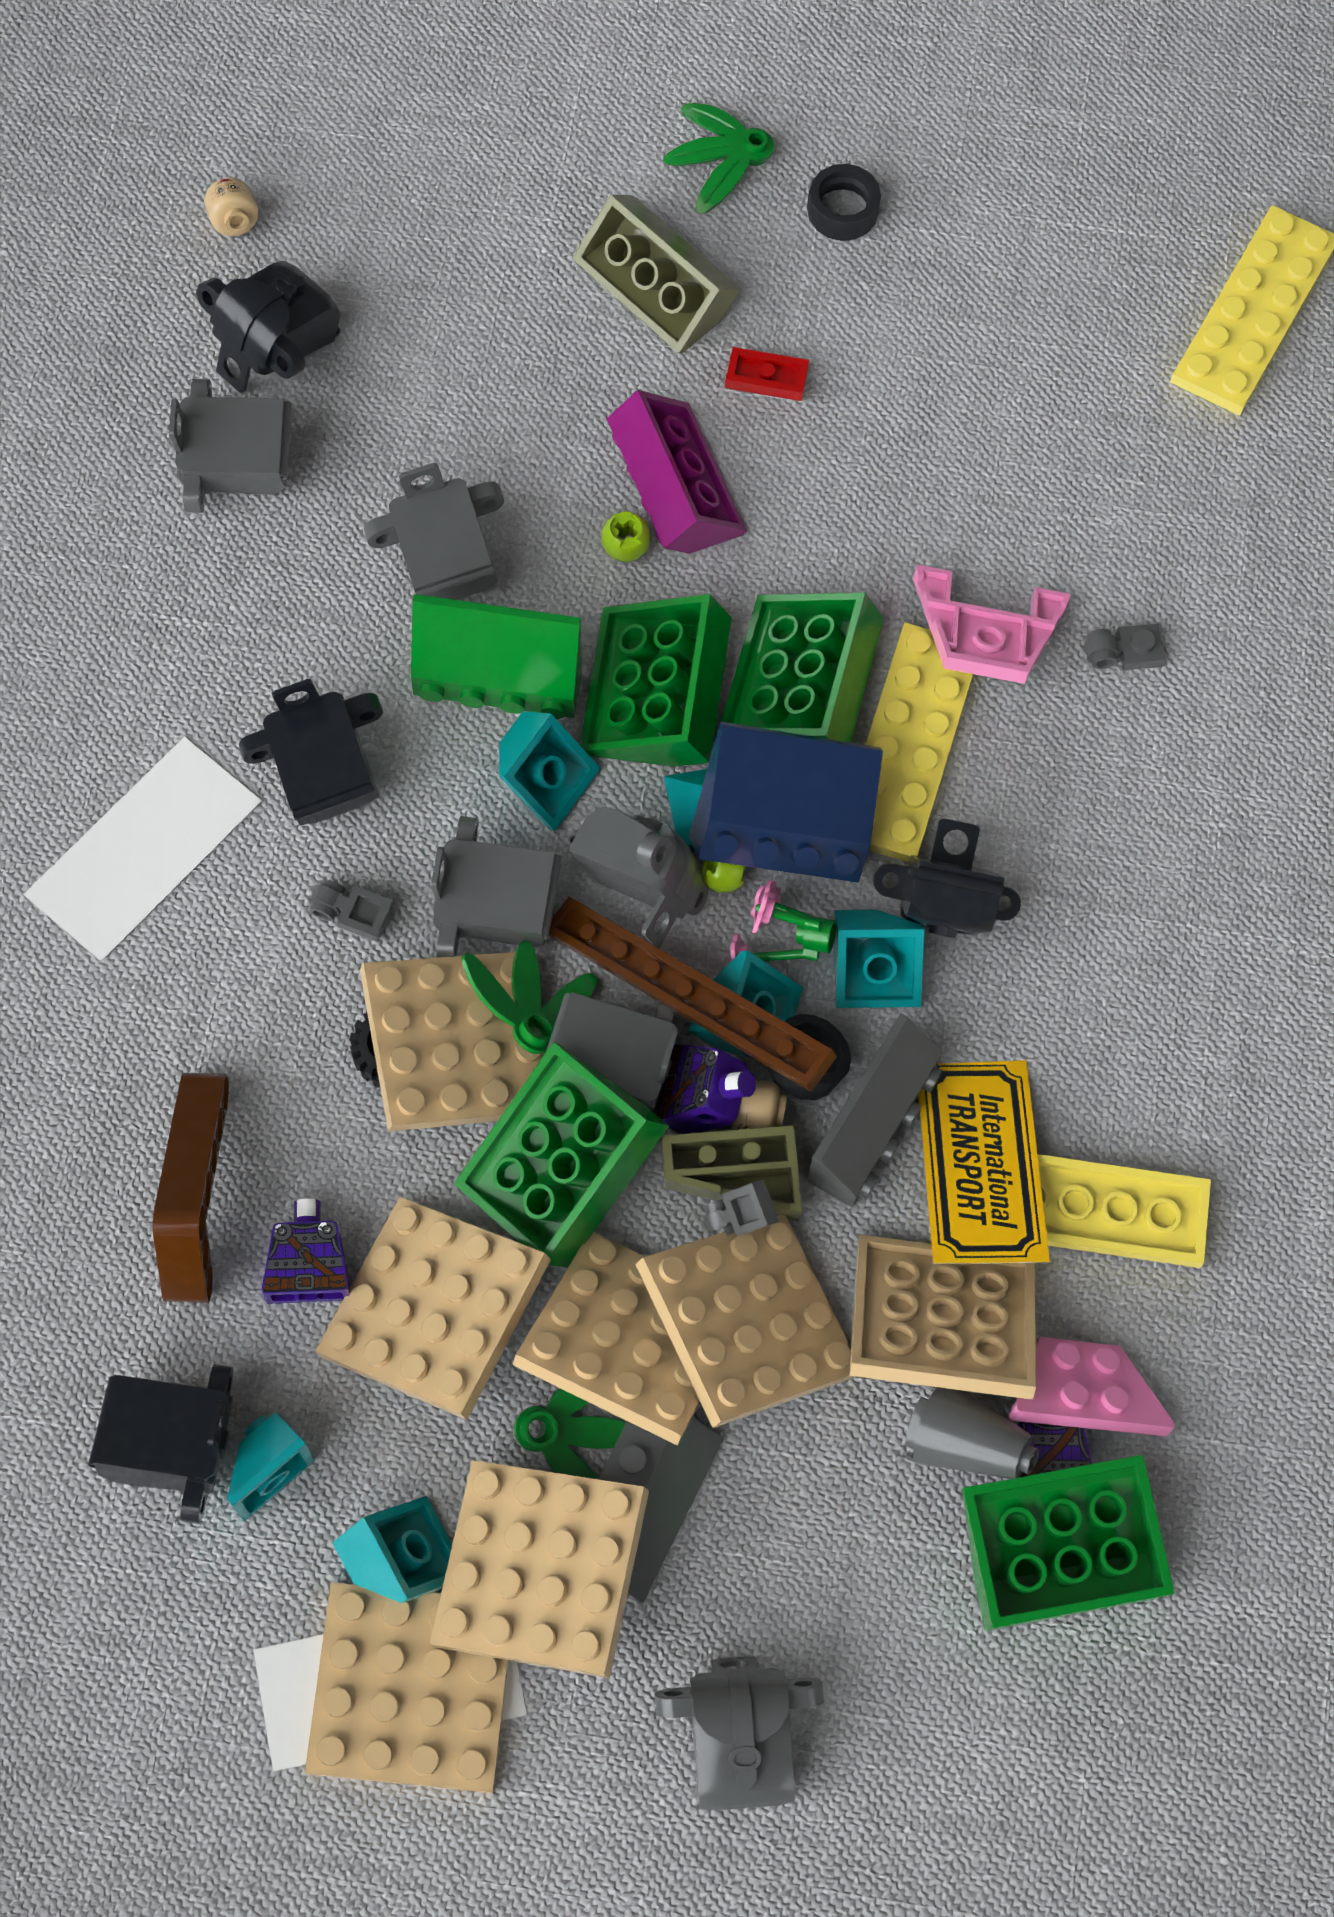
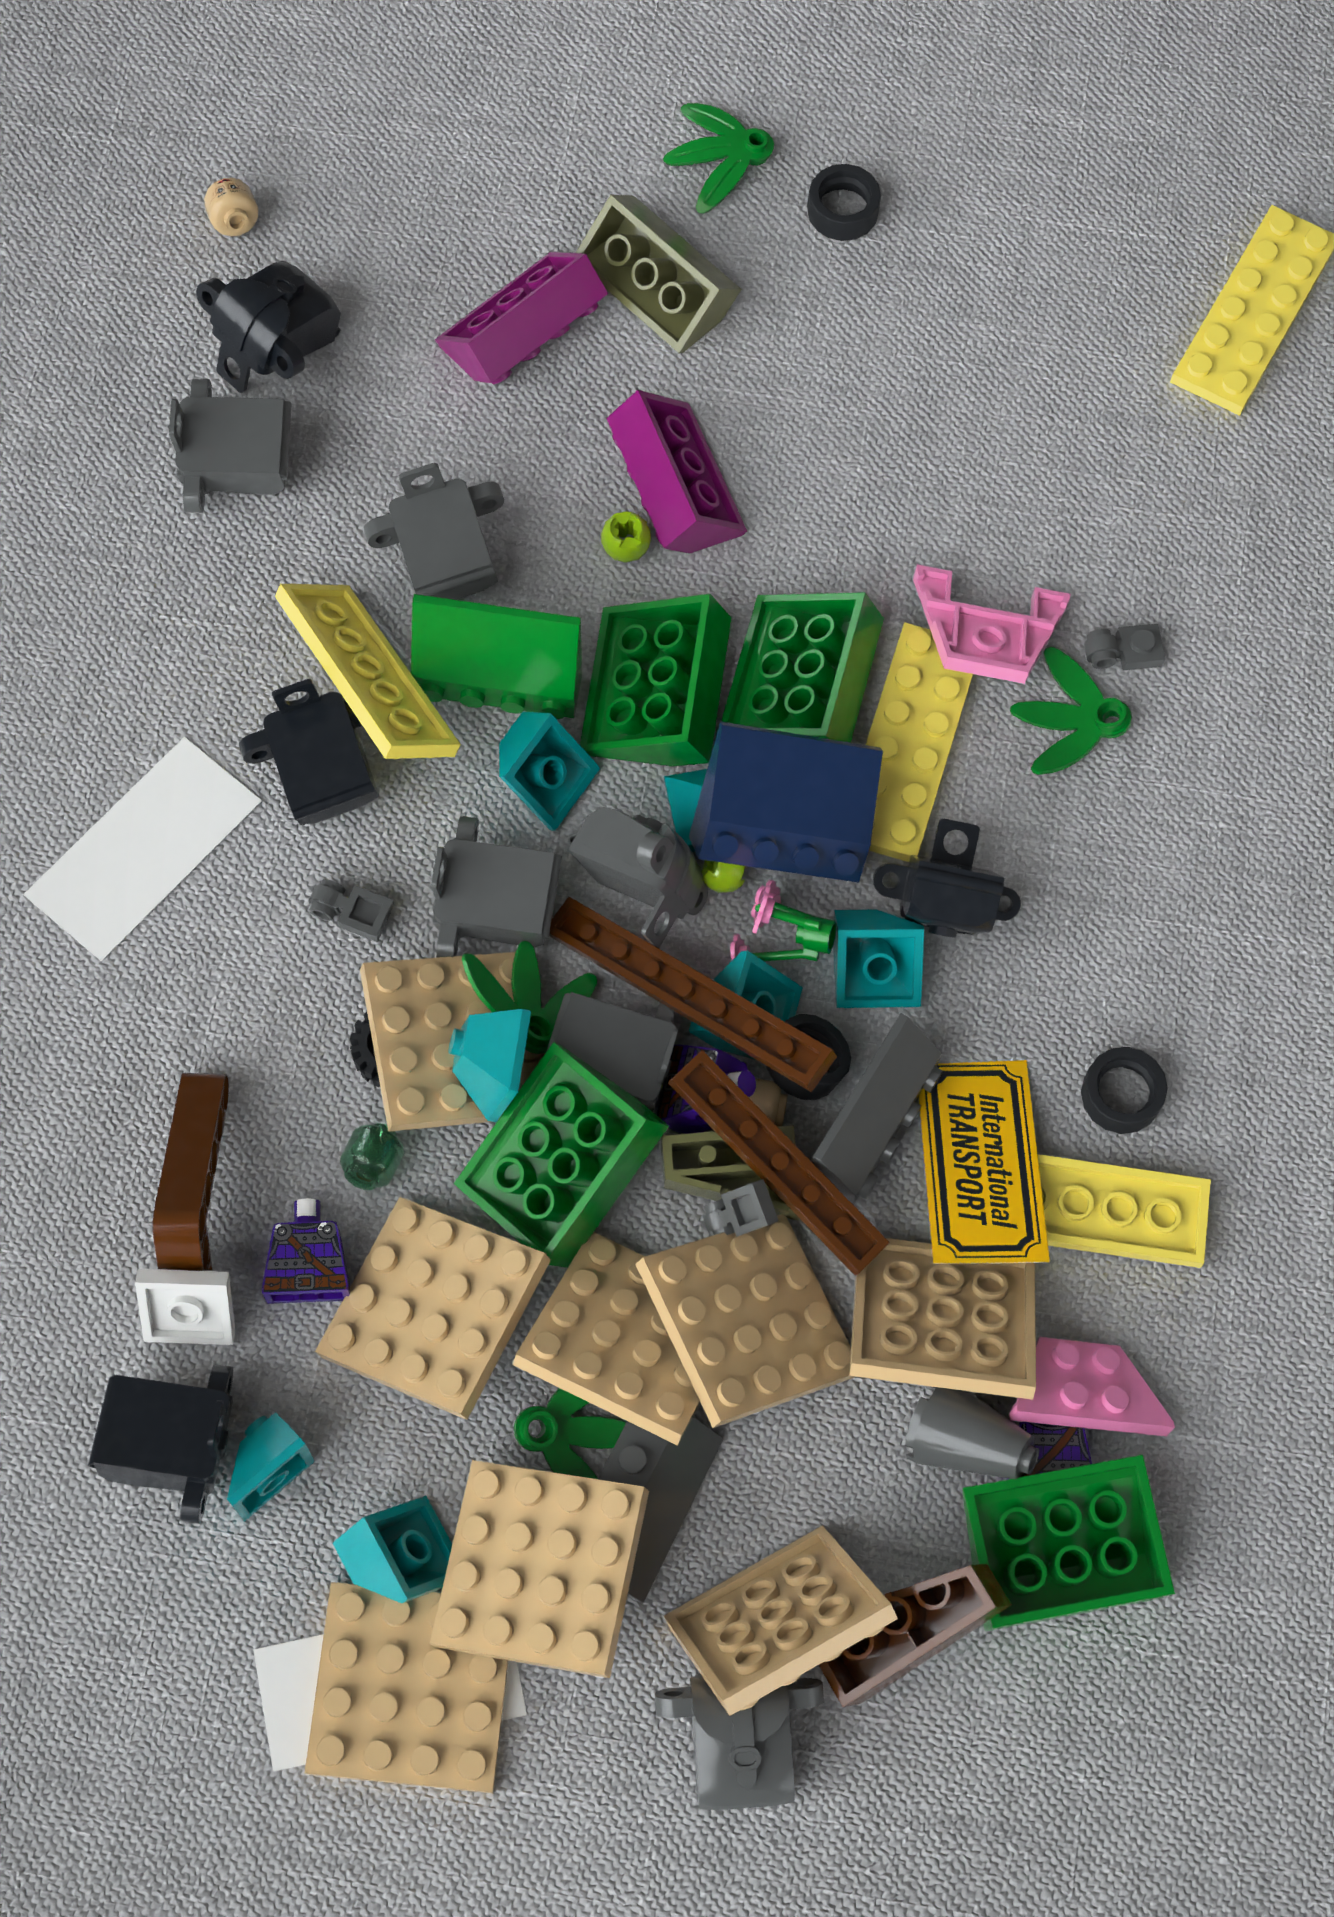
(185, 1306): none -> white plate
(367, 671): none -> light yellow plate
(371, 1156): none -> clear green head
(490, 1058): none -> teal slope
(523, 316): none -> magenta slope
(767, 373): red plate -> none
(778, 1162): none -> reddish brown plate
(779, 1619): none -> tan plate
(928, 1621): none -> reddish brown wedge
(1086, 719): none -> green plant
(1140, 1063): none -> black tyre

